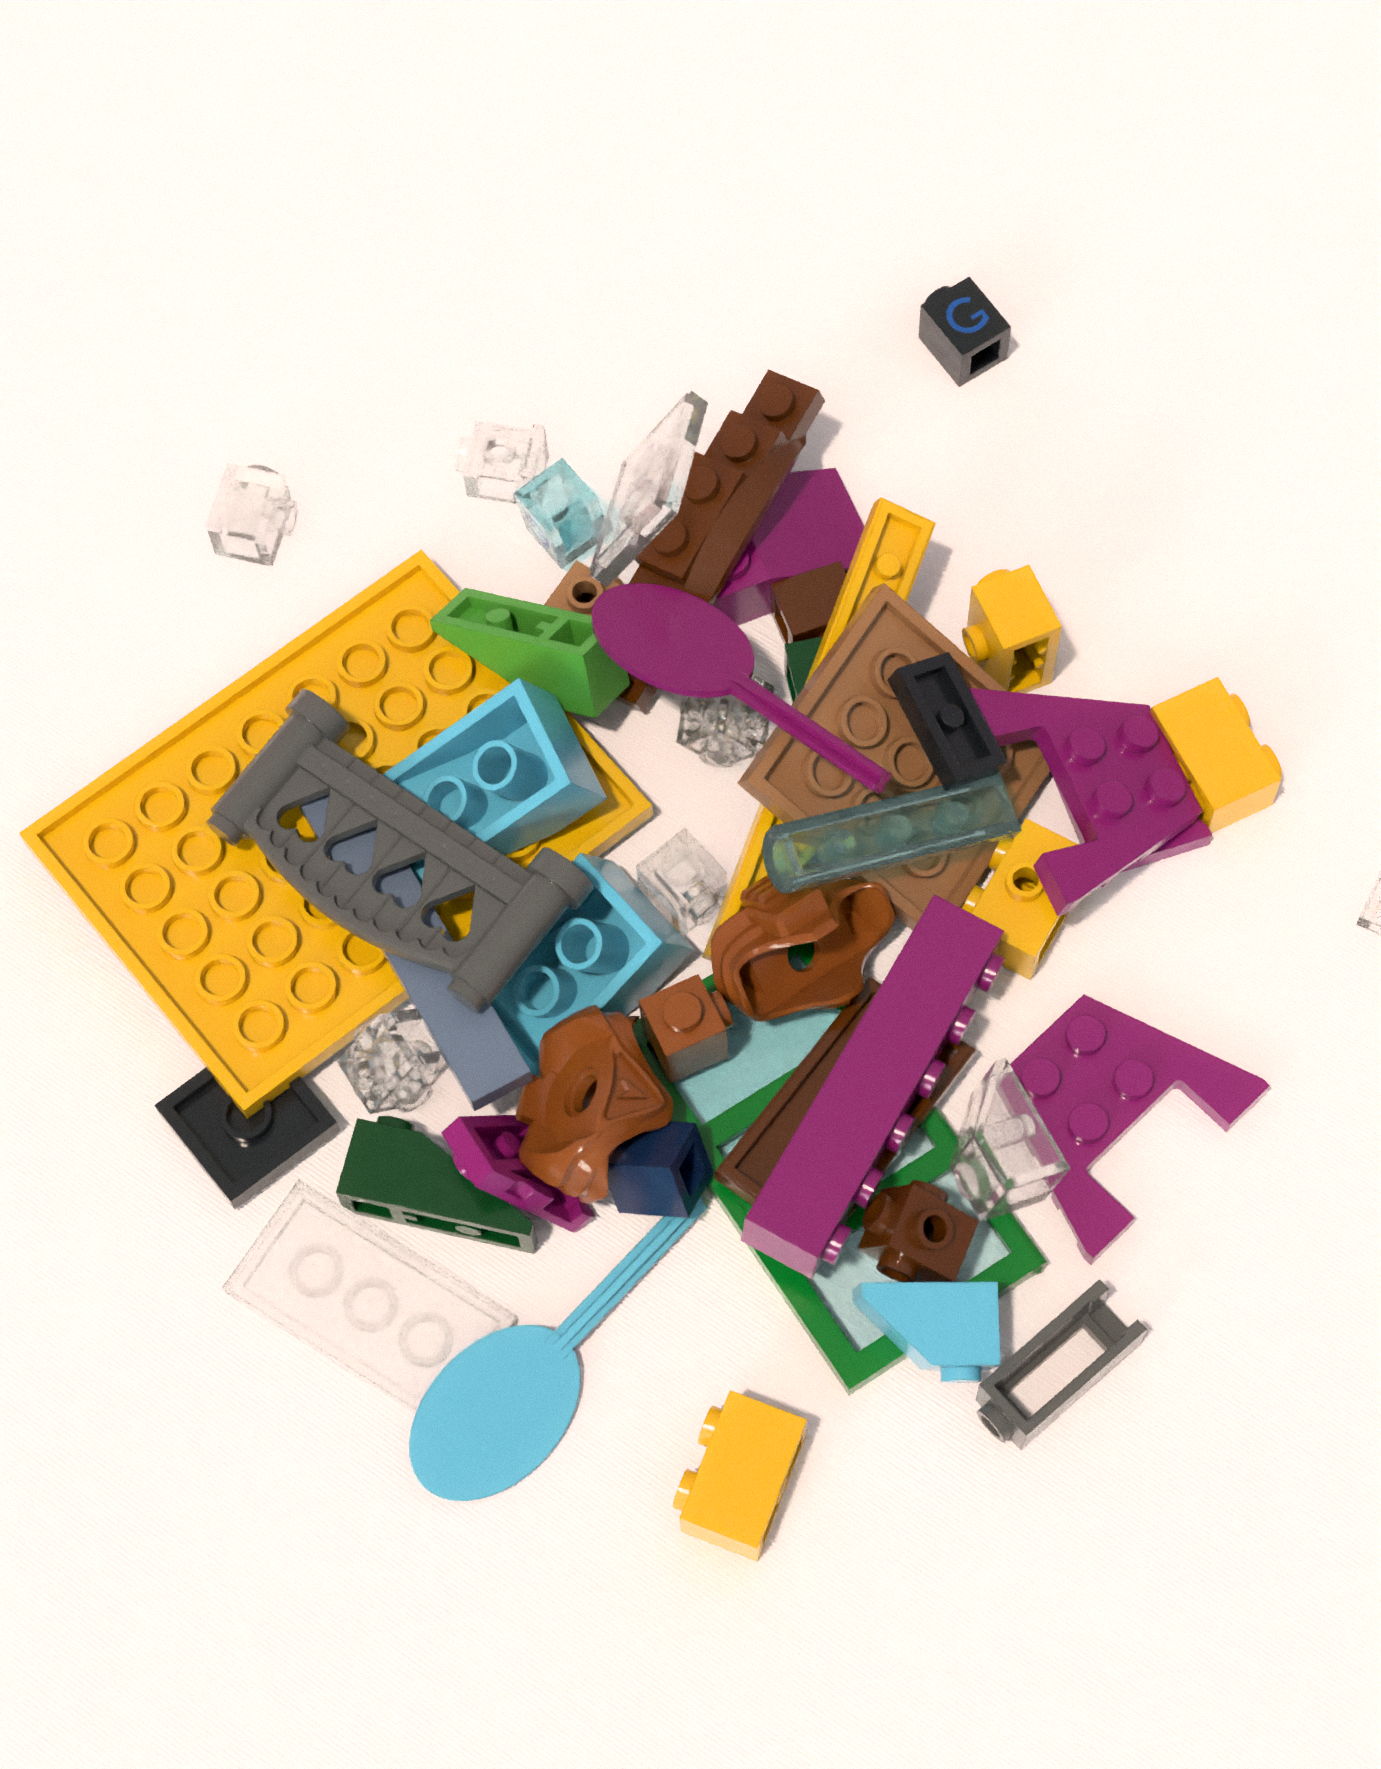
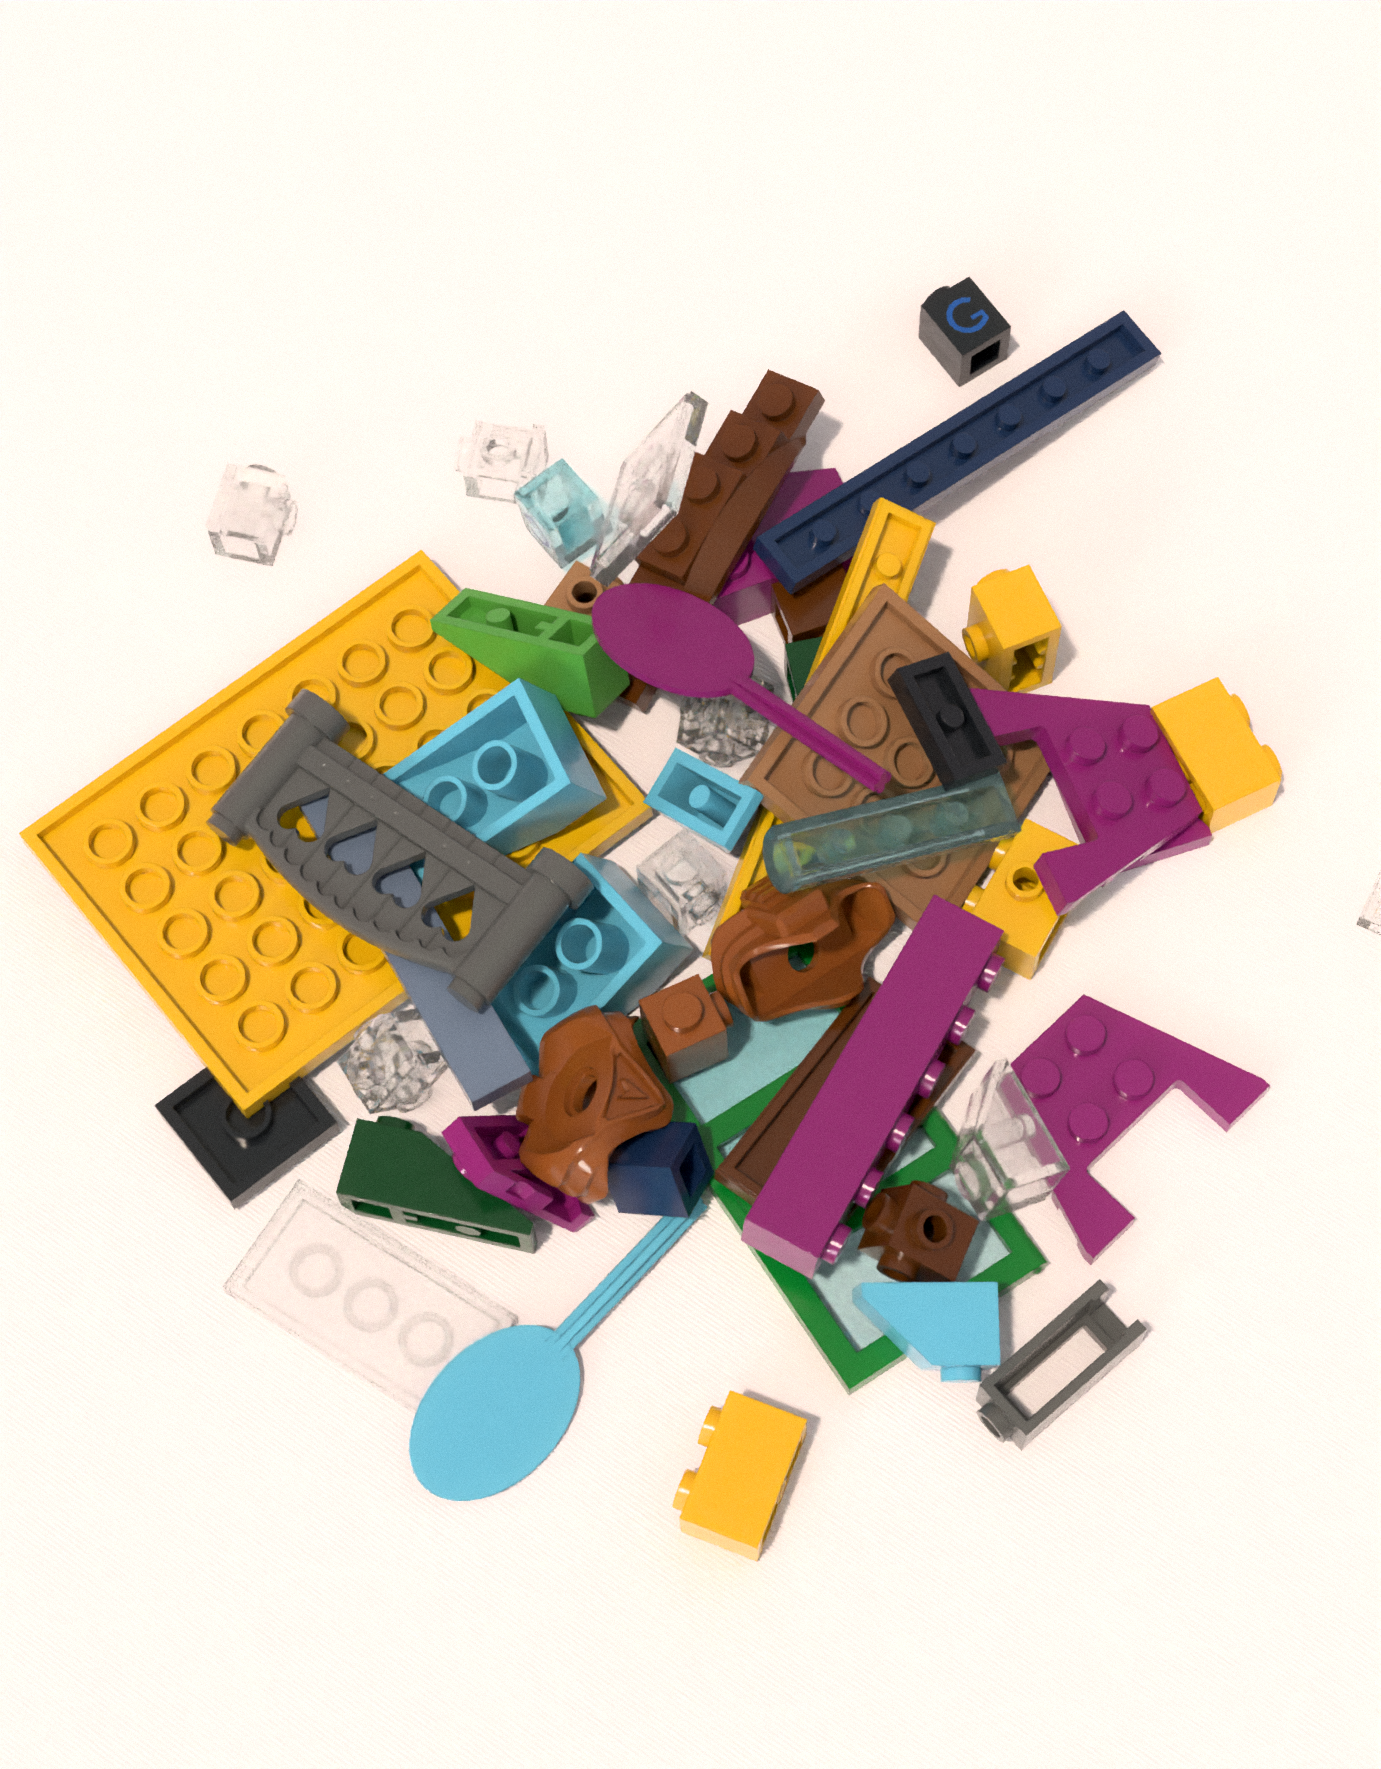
(703, 800): none -> medium azure slope
(959, 448): none -> dark blue plate

